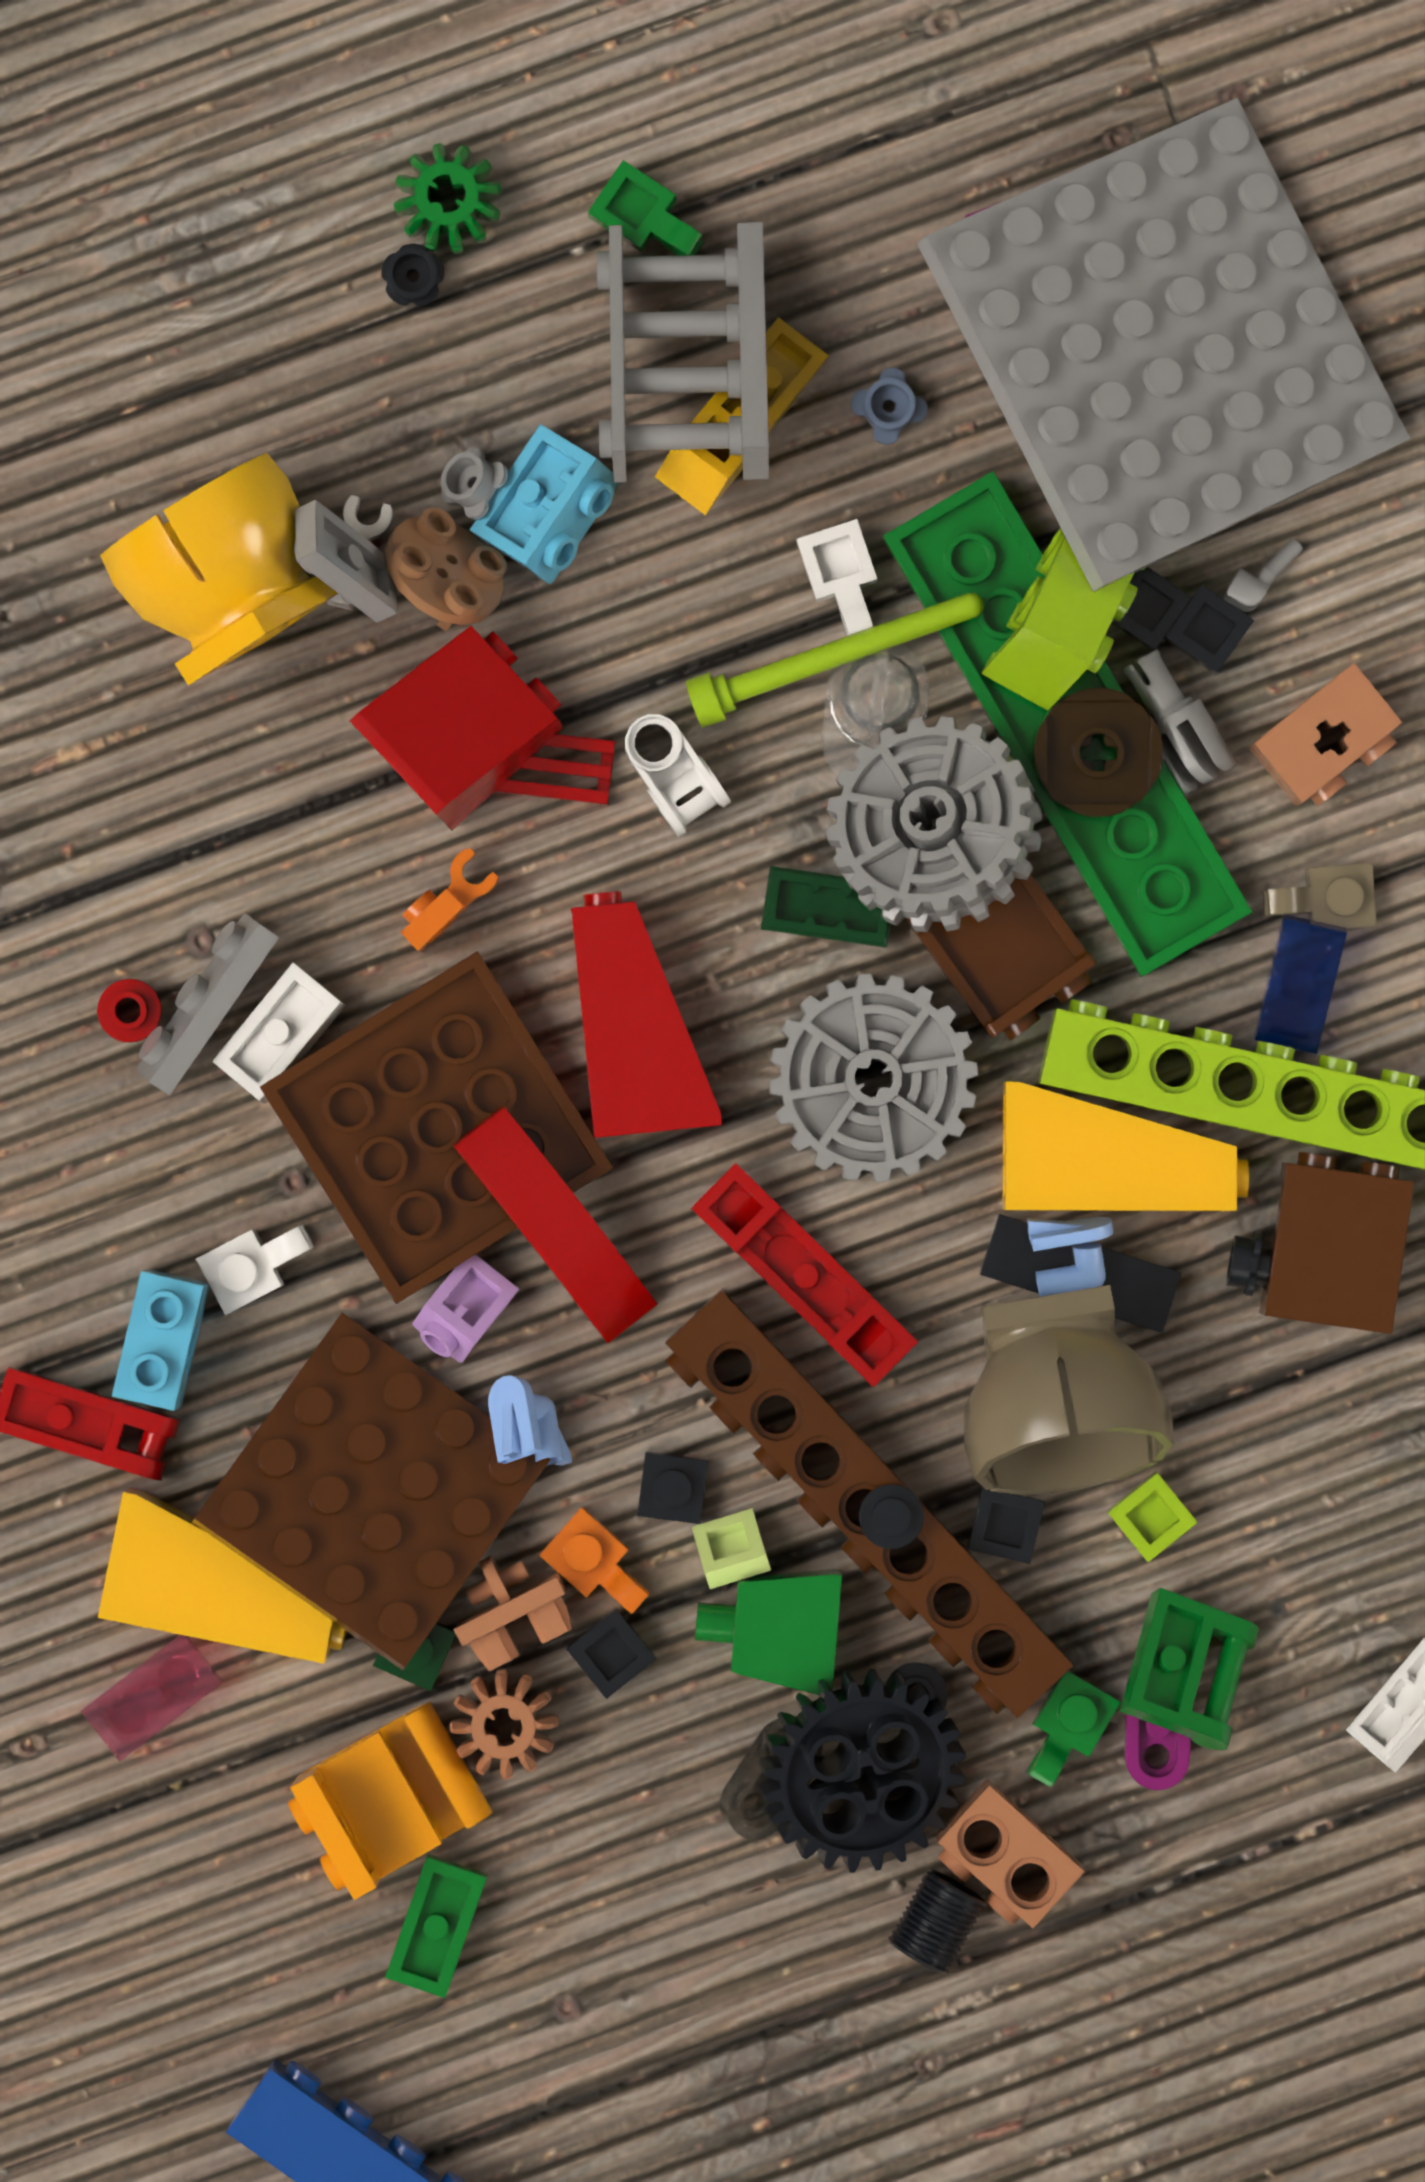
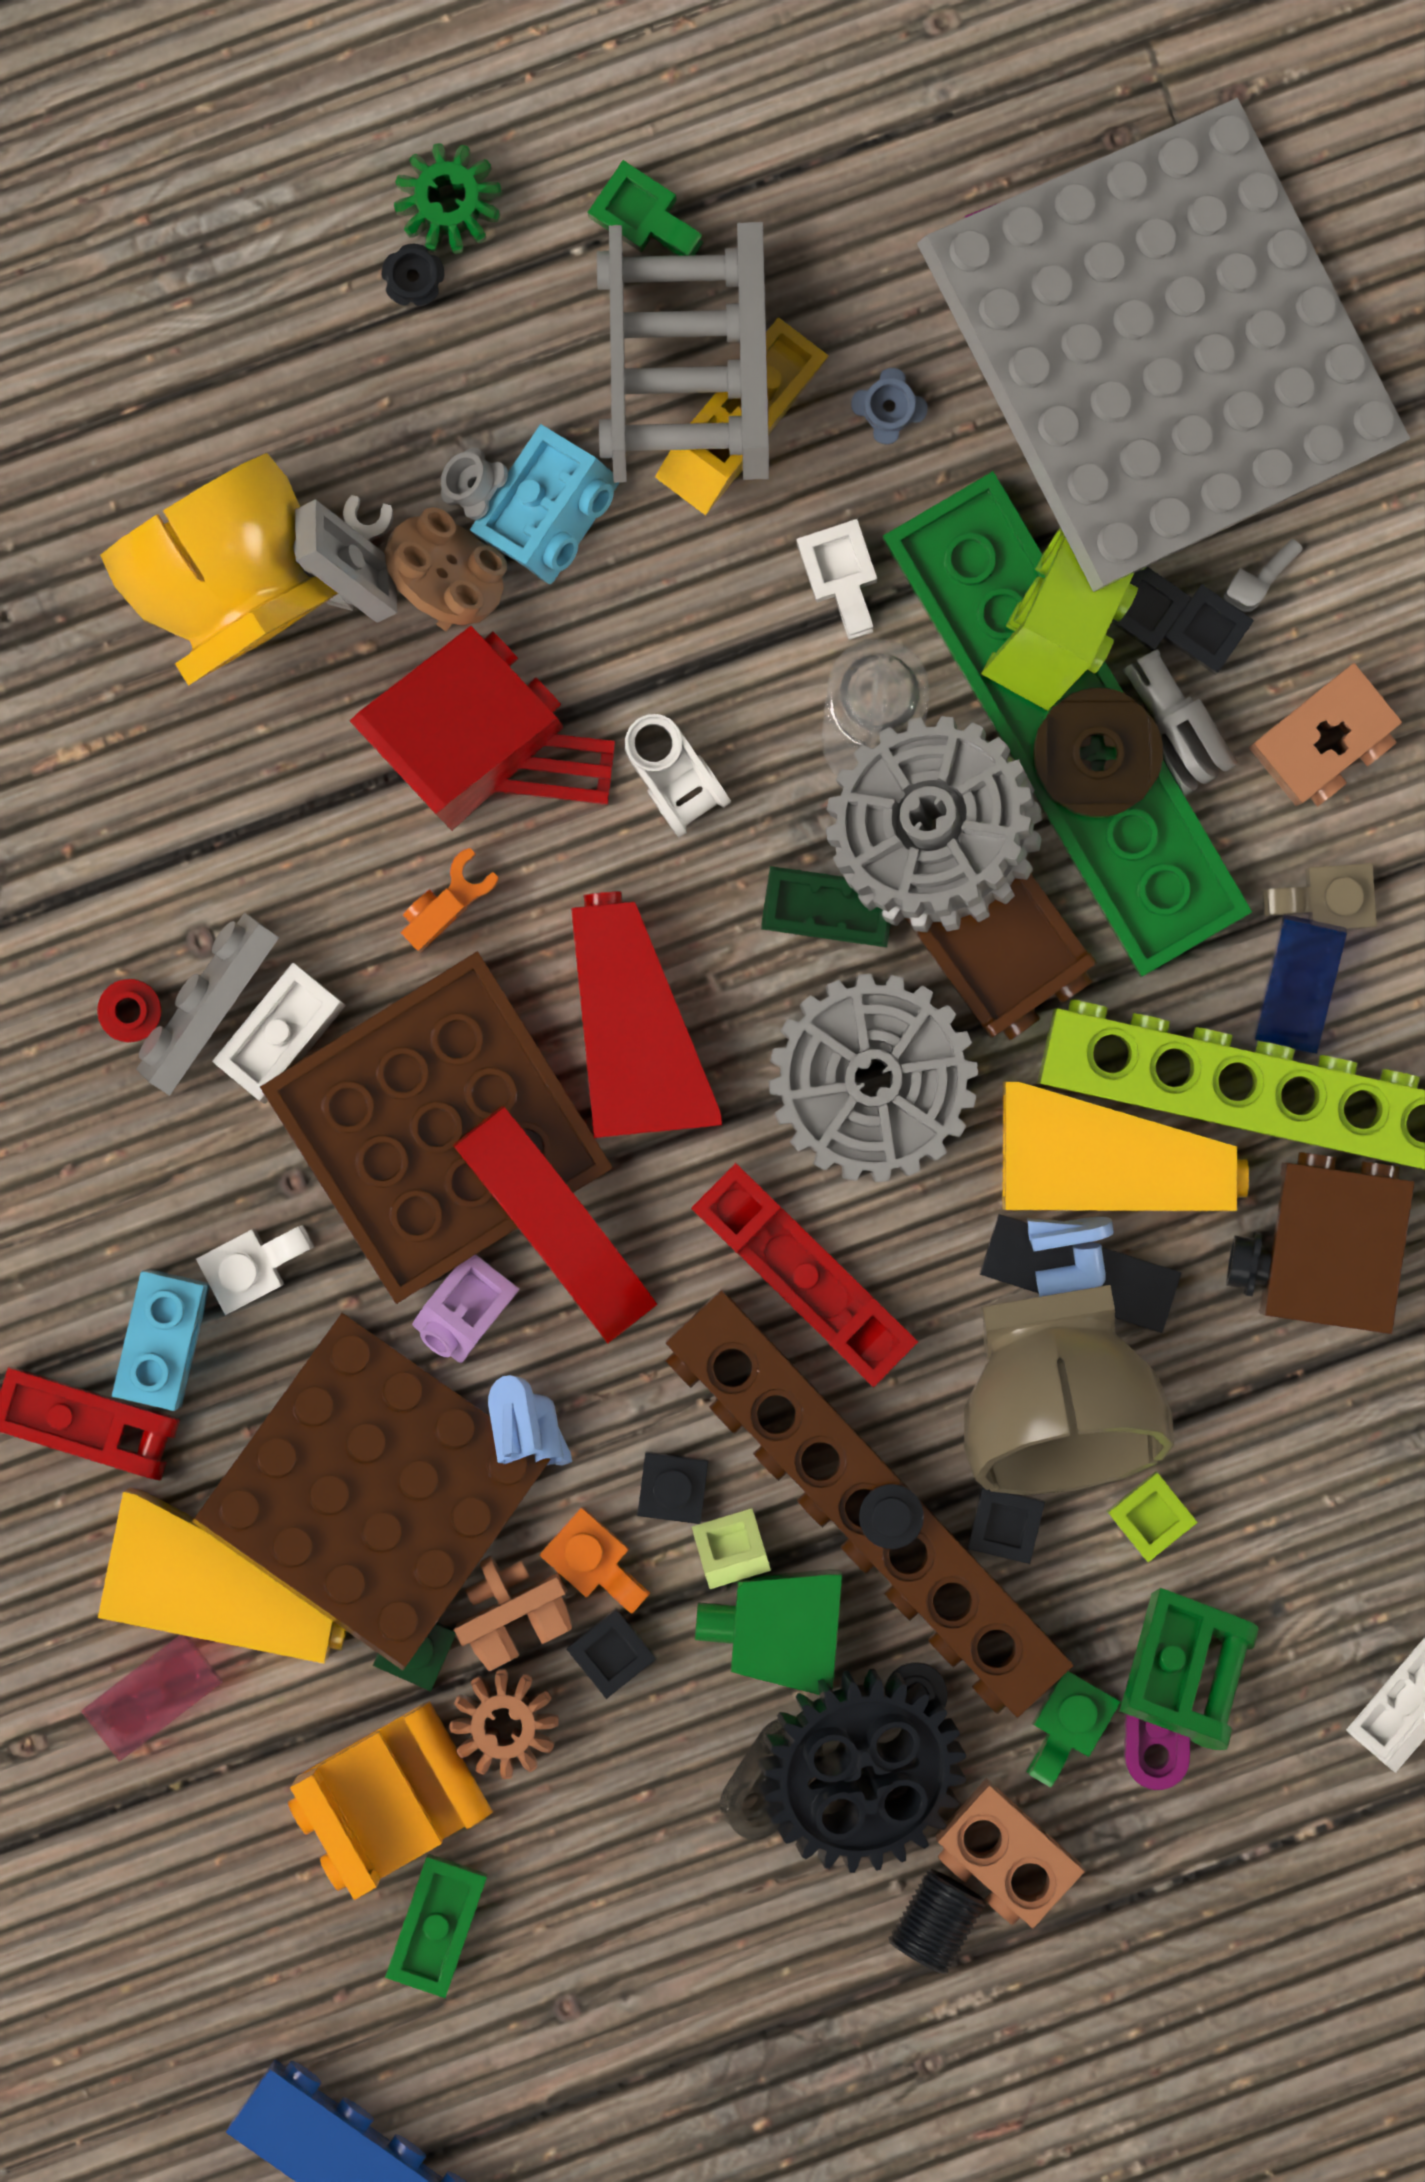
(717, 695): lime piece -> none

